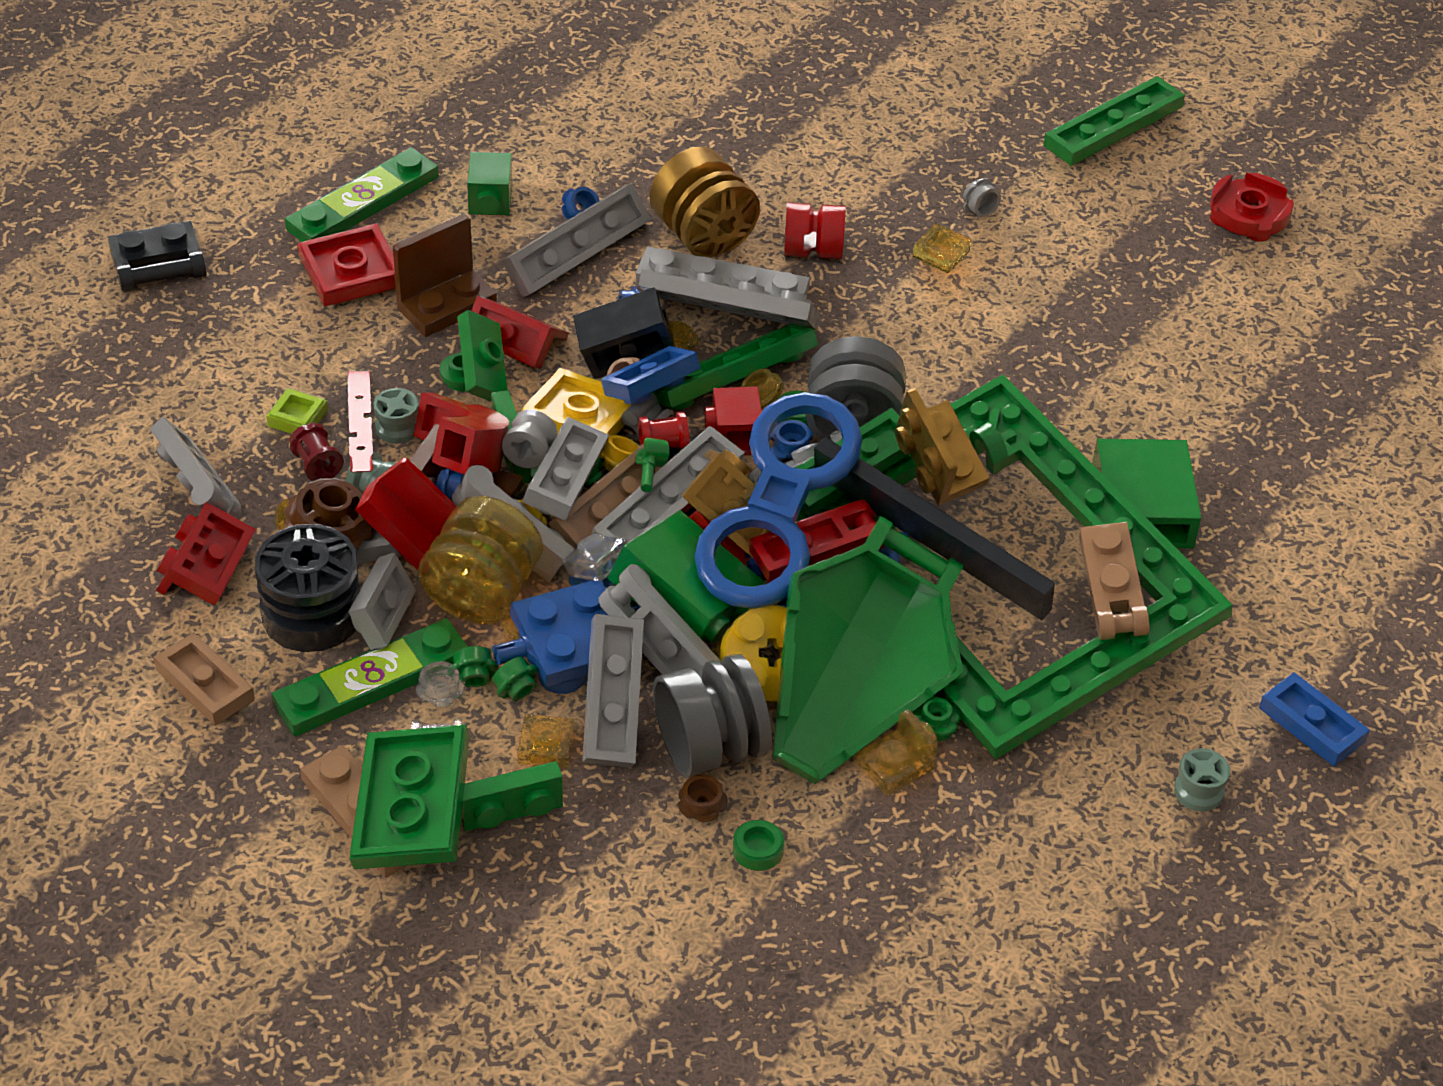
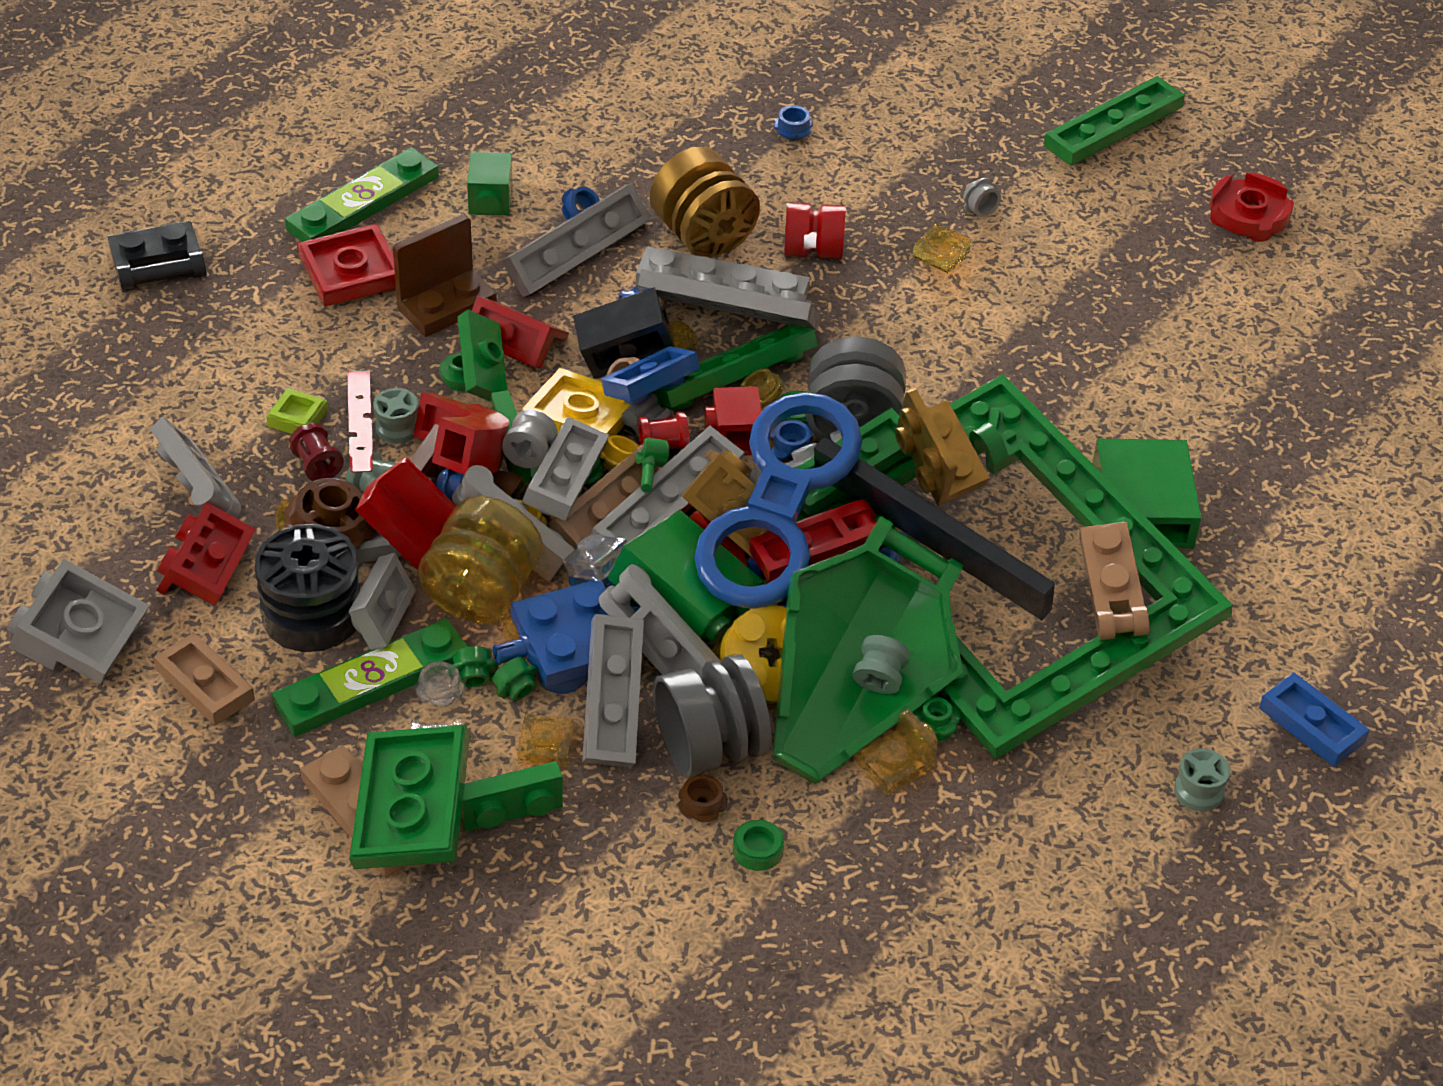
(76, 622): none -> light grey plate
(793, 122): none -> blue plate
(881, 664): none -> sand green wheel

